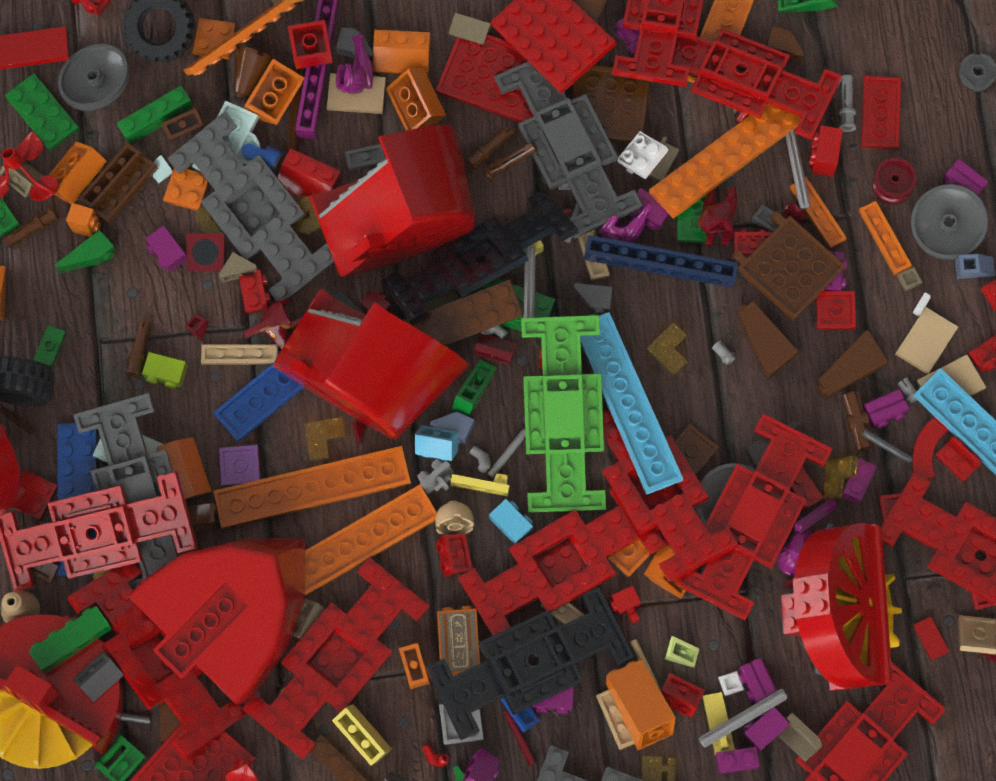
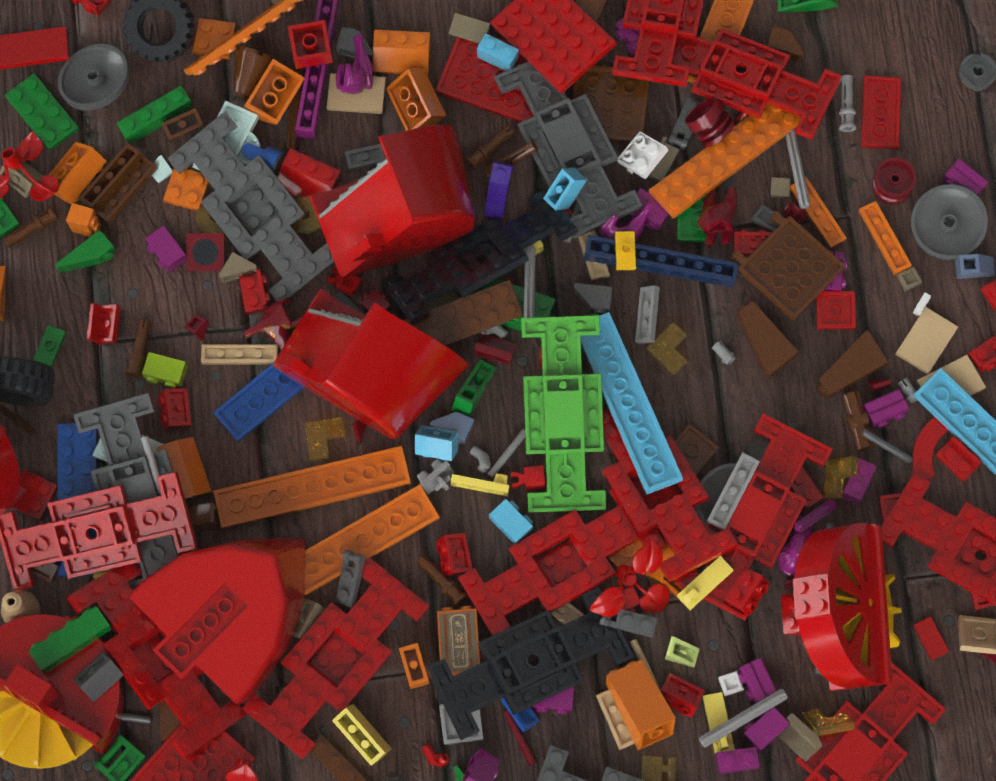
(103, 323): none -> red bracket
(151, 461): none -> light grey bar
(174, 408): none -> red bracket
(239, 465): medium lavender tile -> none
(347, 284): none -> red plate
(350, 578): none -> dark grey plate
(447, 586): none -> reddish brown pin
(454, 518): tan cylinder -> none
(497, 53): none -> medium azure brick
(498, 189): none -> dark purple slope
(532, 478): none -> red brick
(565, 188): none -> medium azure brick
(625, 250): none -> yellow plate
(632, 623): none -> dark grey plate
(645, 560): none -> red plant
(647, 314): none -> light grey plate
(680, 126): none -> dark grey plate
(705, 583): none -> light yellow hinge
(709, 122): none -> dark red wheel
(733, 491): none -> light grey plate
(747, 591): none -> red bracket
(780, 187): none -> dark tan tile
(823, 725): none -> clear yellow plate
(825, 151): red brick -> none
(879, 384): none -> dark red slope

